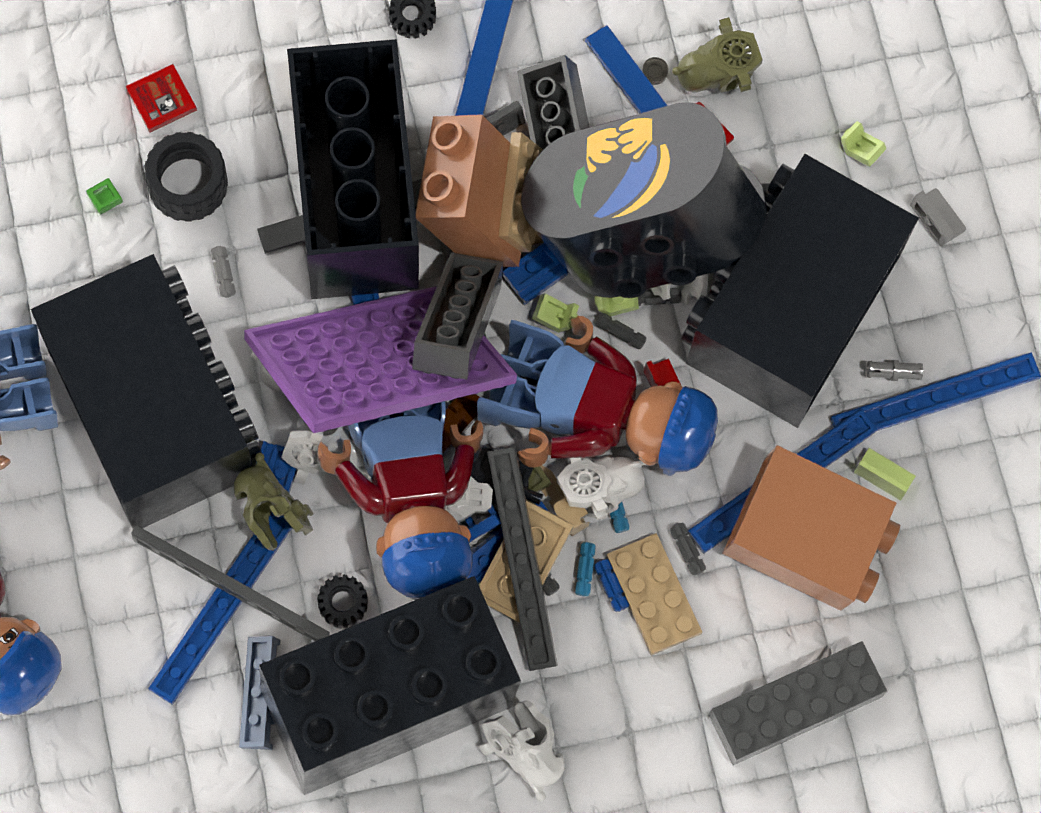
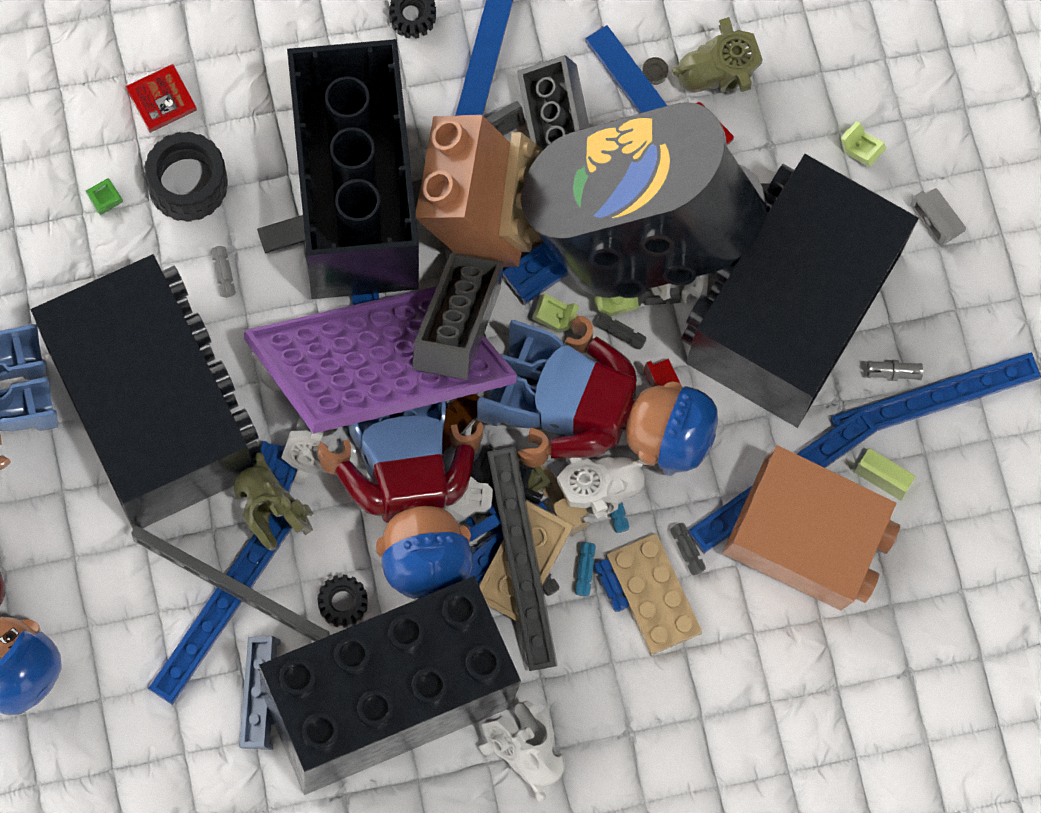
(797, 703): dark grey brick -> none

